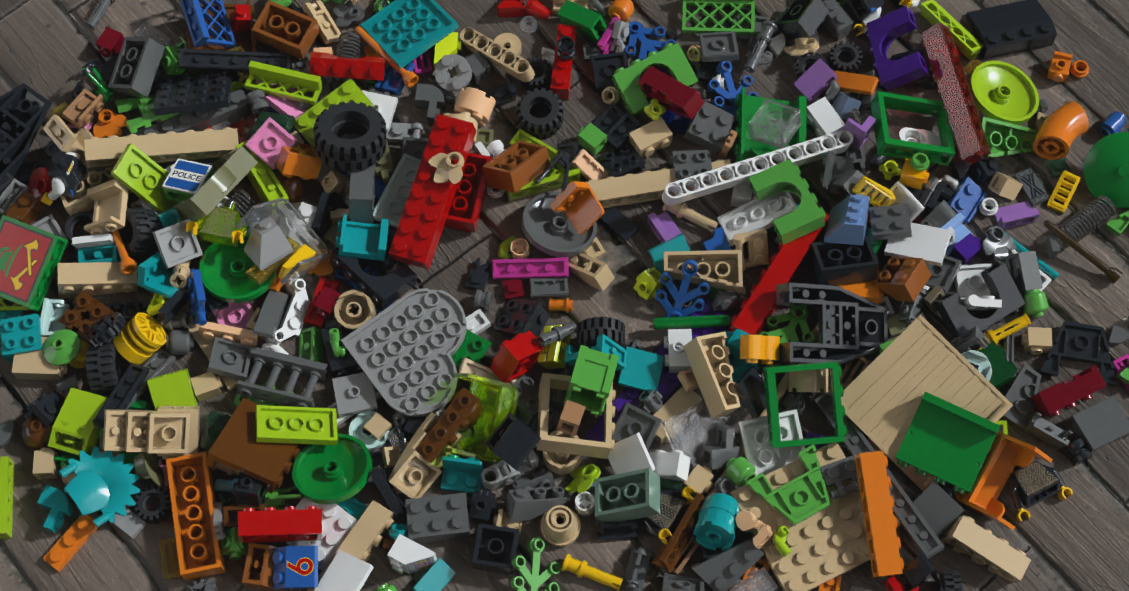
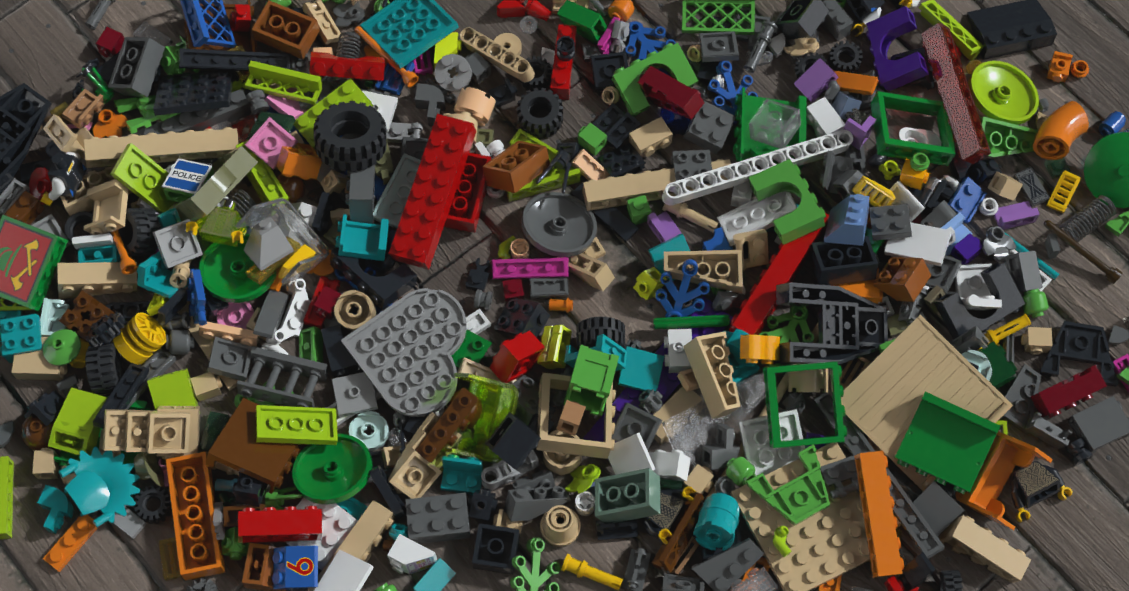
(338, 350): bright green arm -> none
(377, 426): tan tile -> none
(445, 169): tan plate -> none
(557, 333): dark grey pin -> none
(579, 205): orange bracket -> none
(638, 209): none -> bright green brick
(654, 114): neon yellow plate -> none
(727, 145): medium nougat tile -> none
(747, 522): light nougat leg -> none
(752, 392): black tile -> none

